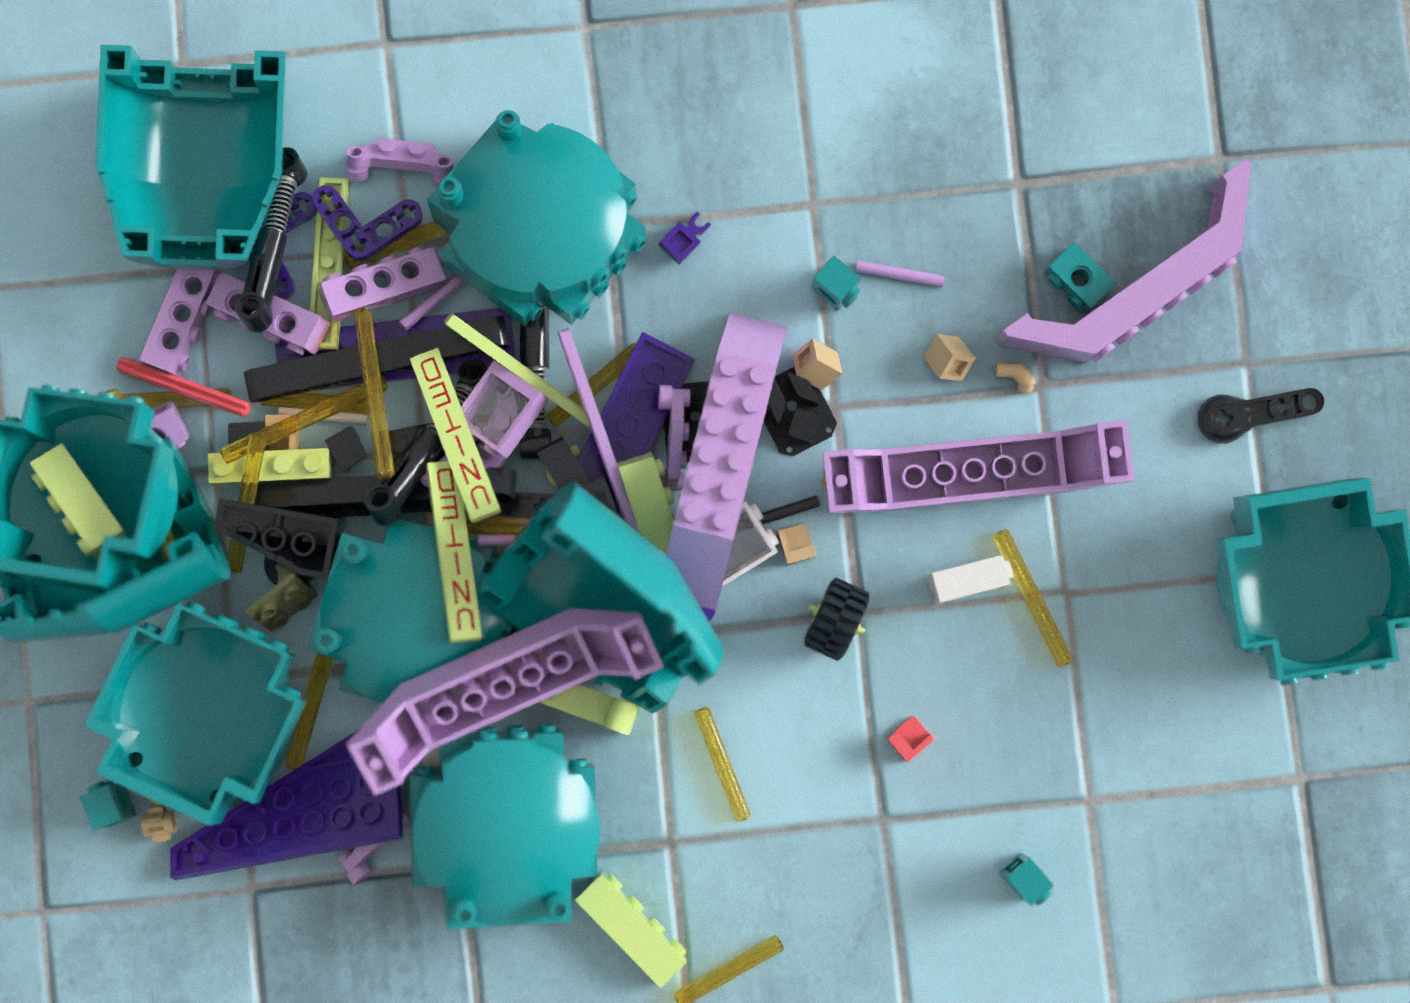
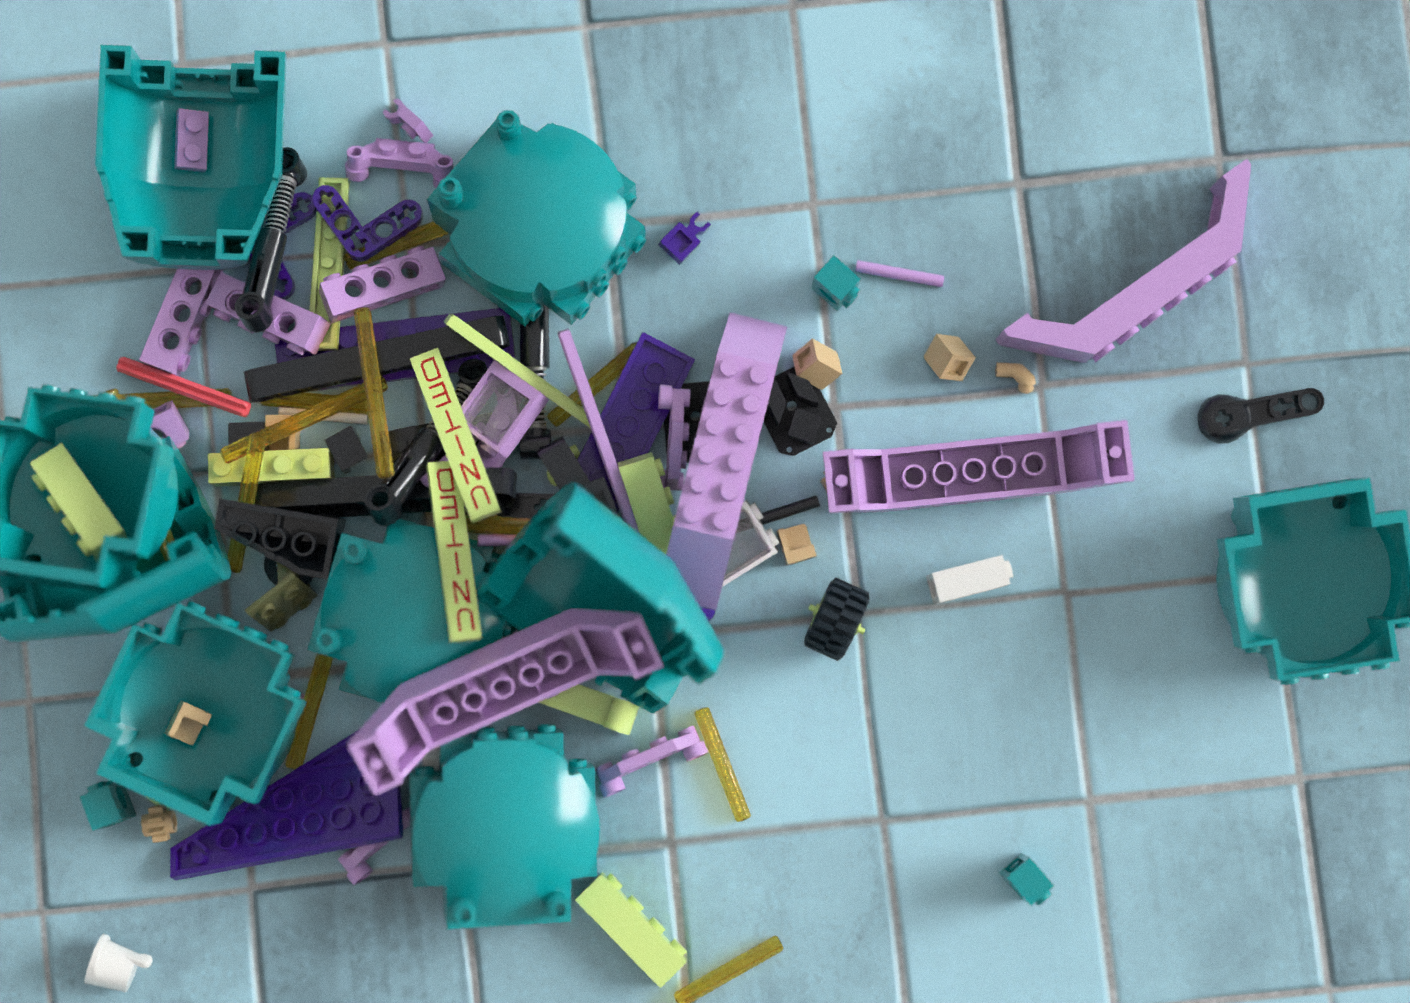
(114, 965): none -> white hat
(187, 722): none -> tan panel
(191, 140): none -> lavender plate
(411, 124): none -> lavender plate
(431, 302): lavender bar -> none
(611, 774): none -> lavender plate
(910, 739): coral panel -> none
(1033, 598): clear yellow axle -> none
(1077, 261): teal brick -> none

